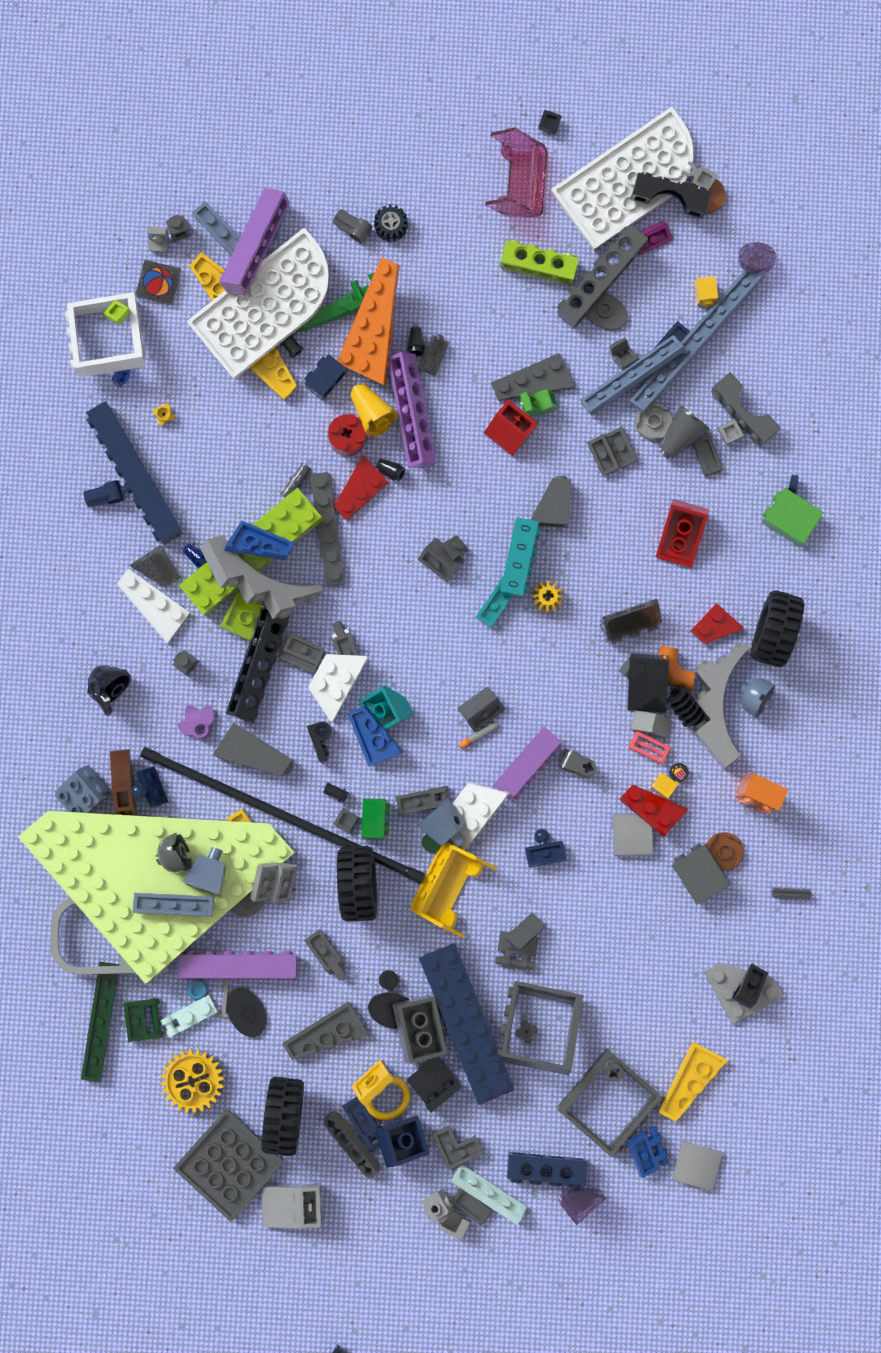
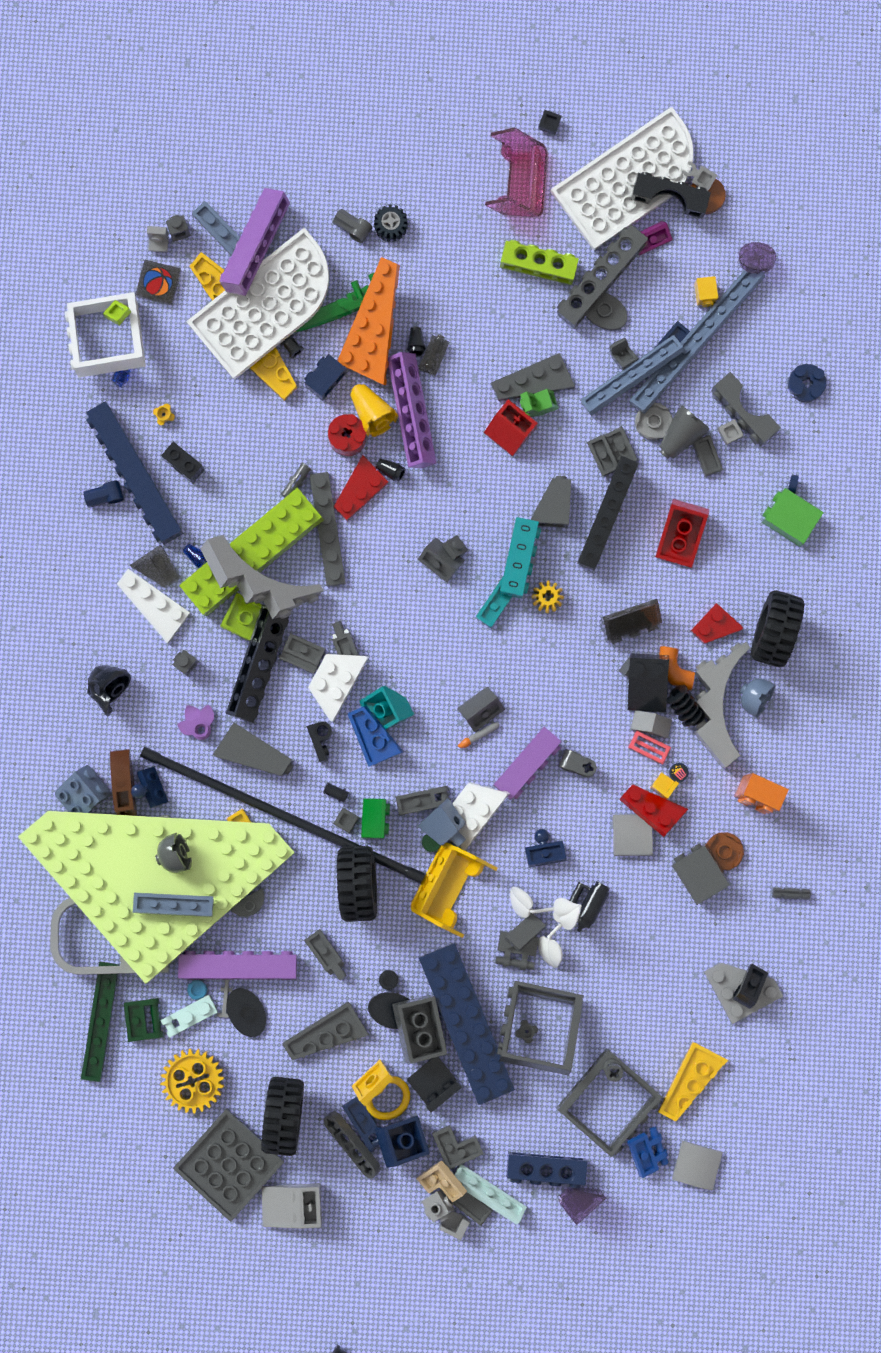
(182, 462): none -> black brick
(207, 873): sand blue torso -> none
(258, 542): blue wing -> none
(273, 882): light grey slope -> none
(442, 1177): none -> tan plate
(564, 912): none -> white plant
(592, 903): none -> black piece
(607, 513): none -> black brick
(798, 389): none -> dark blue plate

